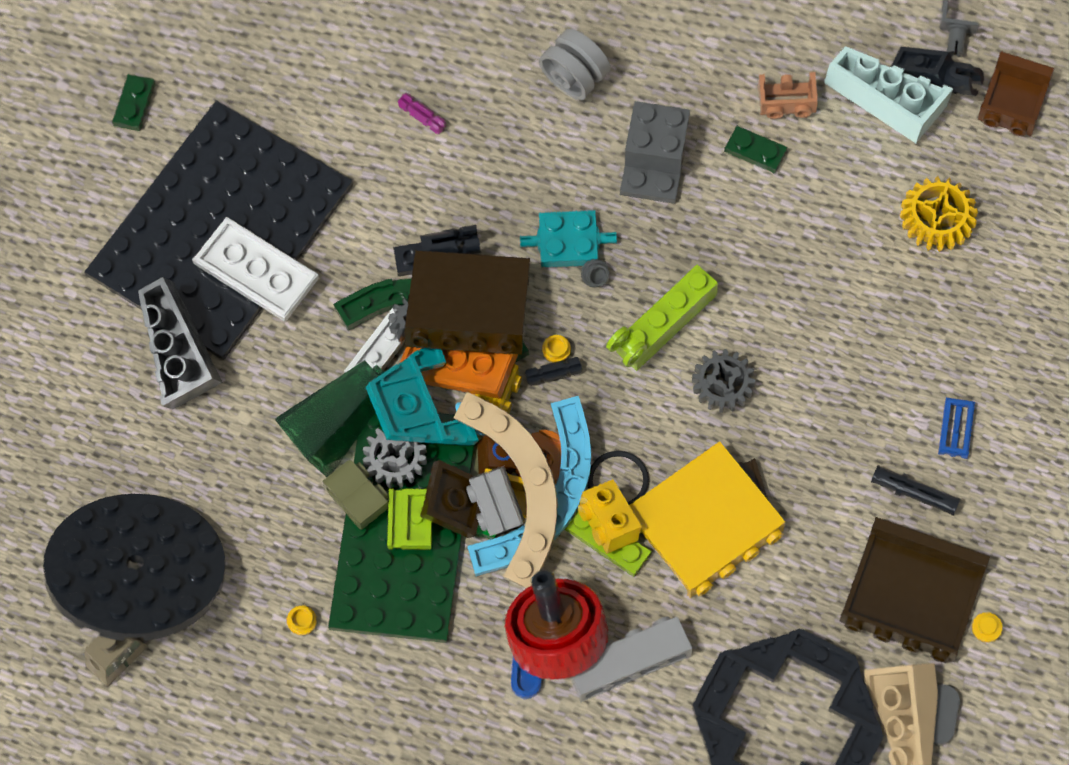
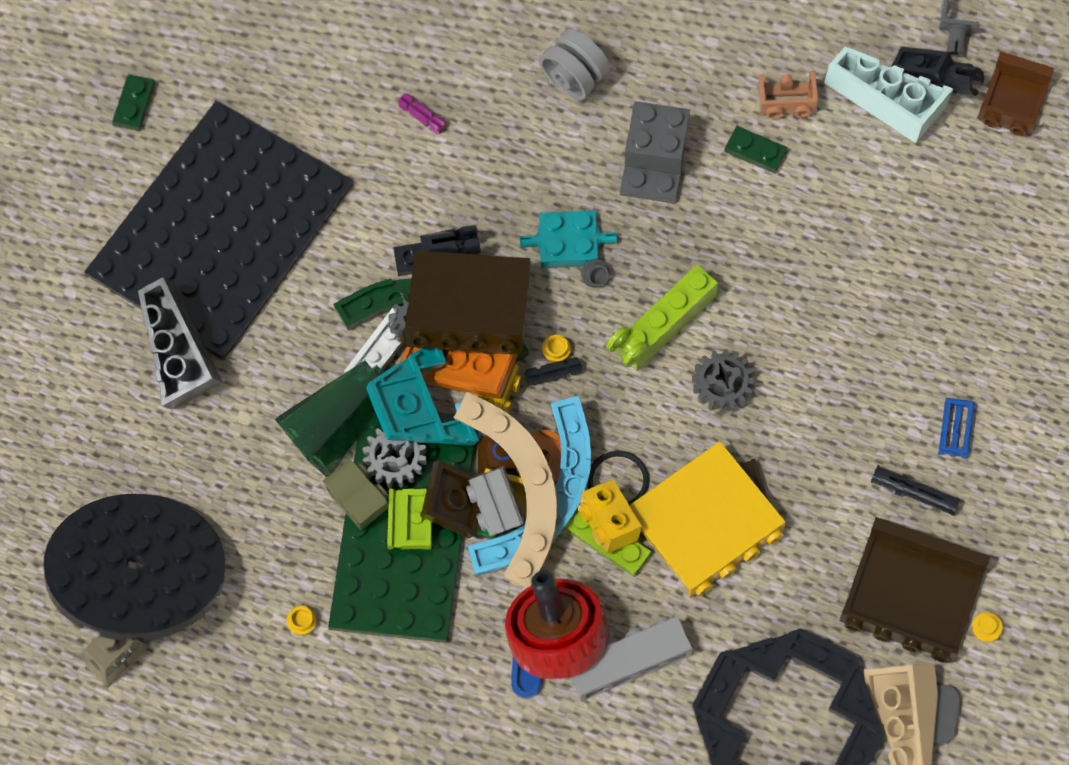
(255, 269): white tile -> none
(963, 220): yellow gear -> none

